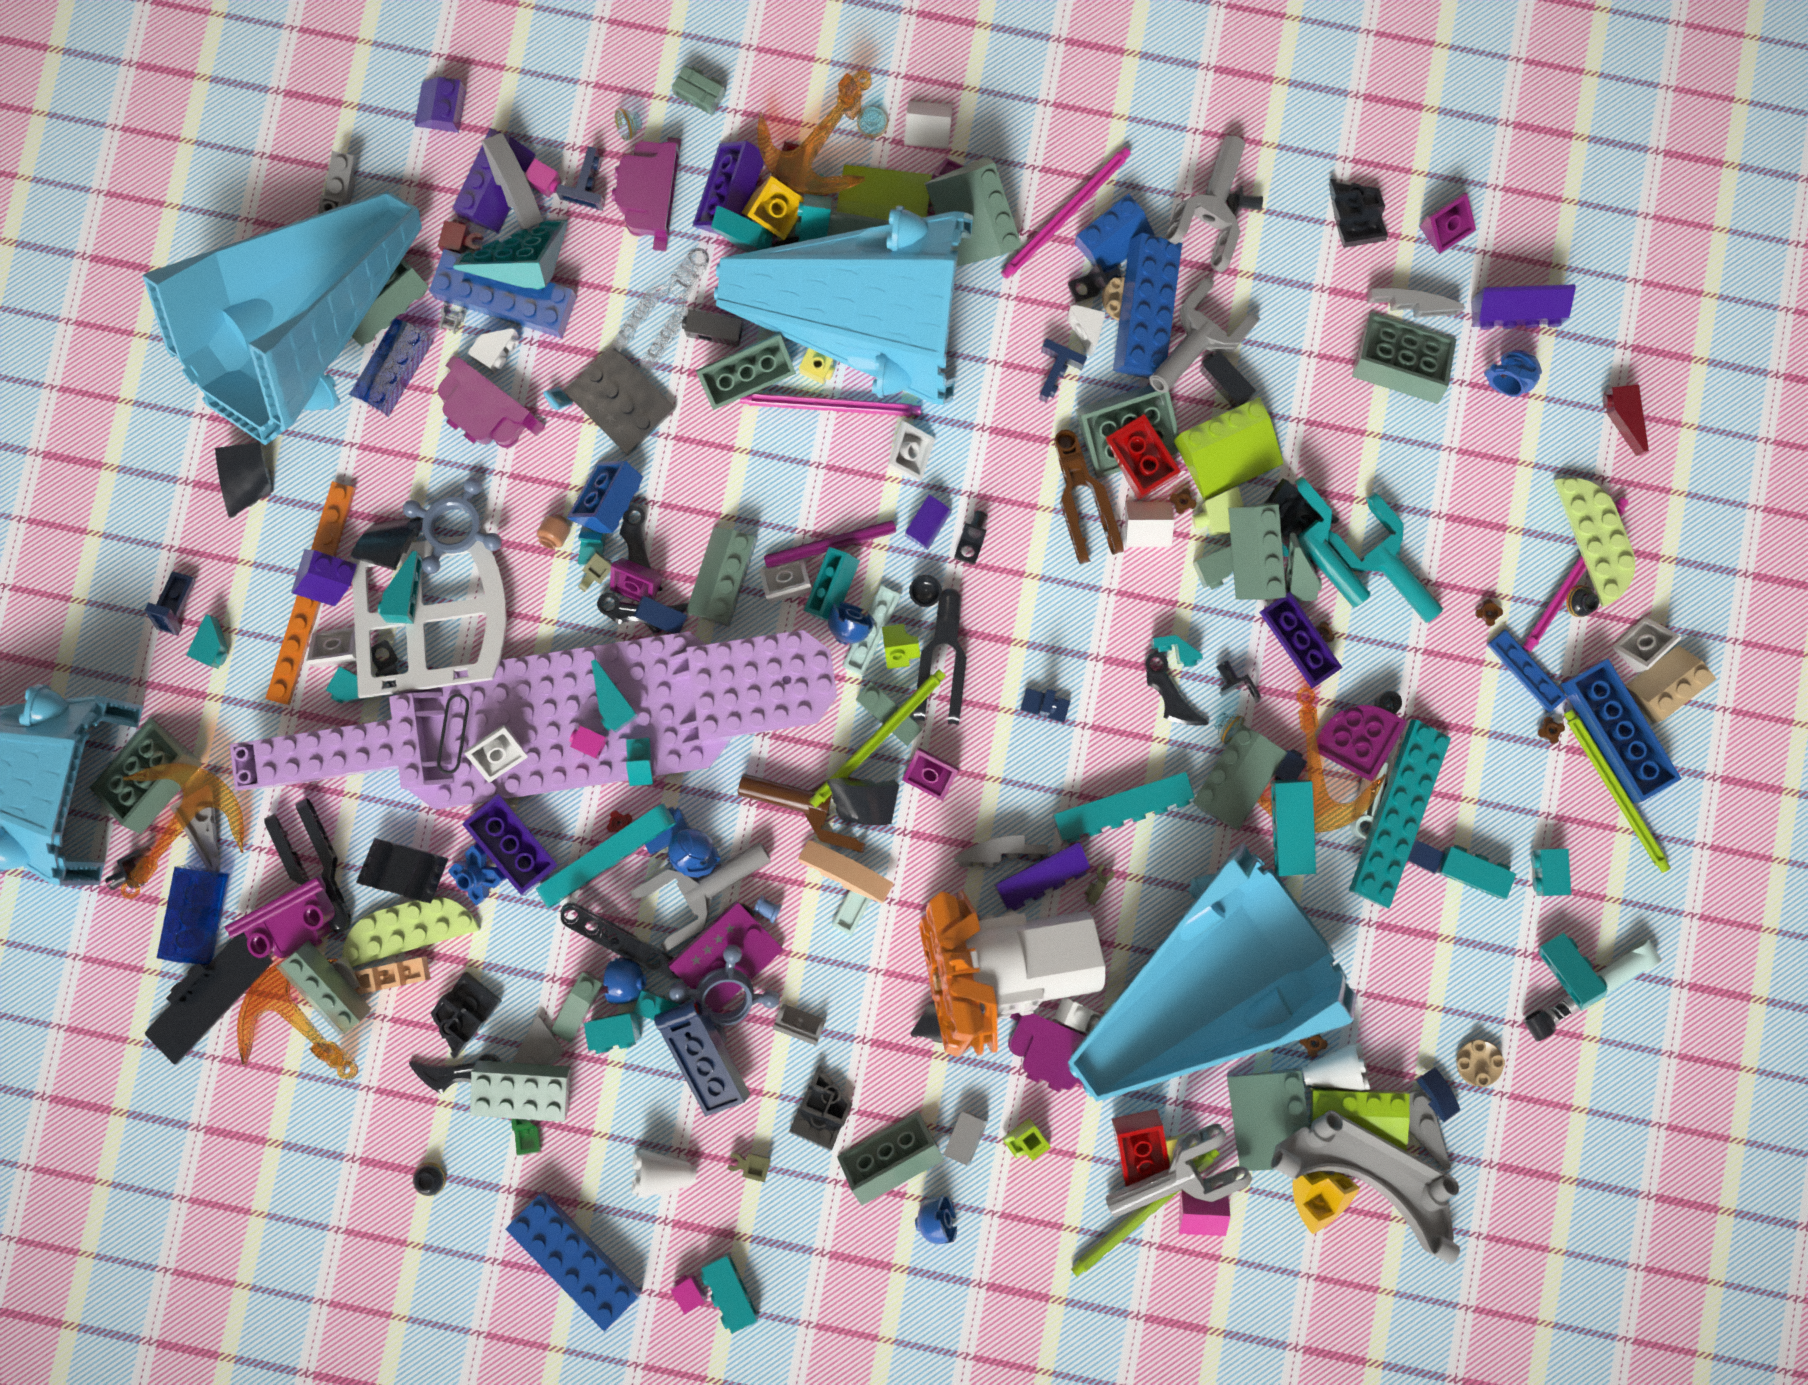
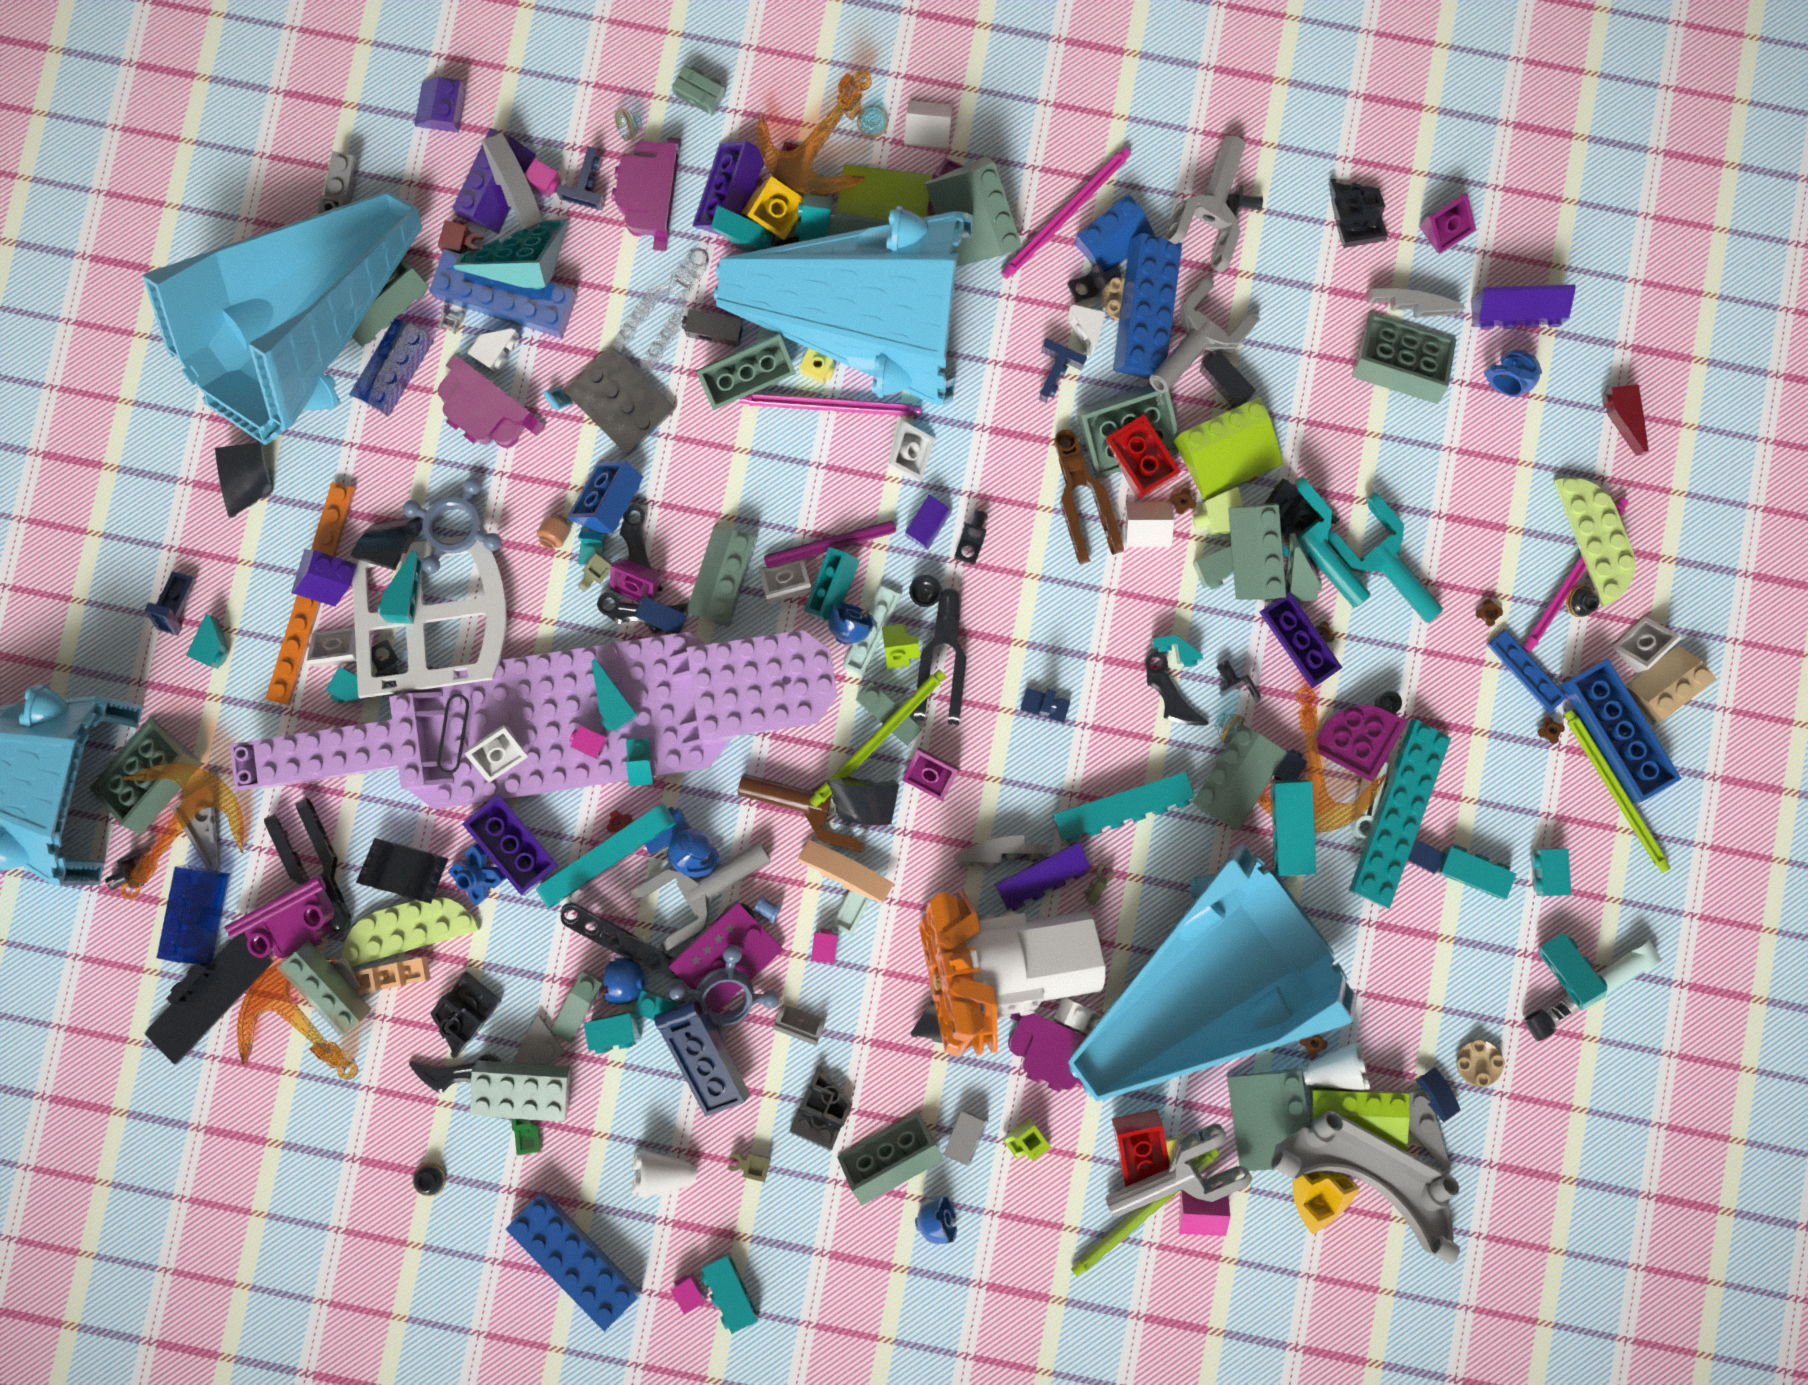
(824, 946): none -> dark pink brick

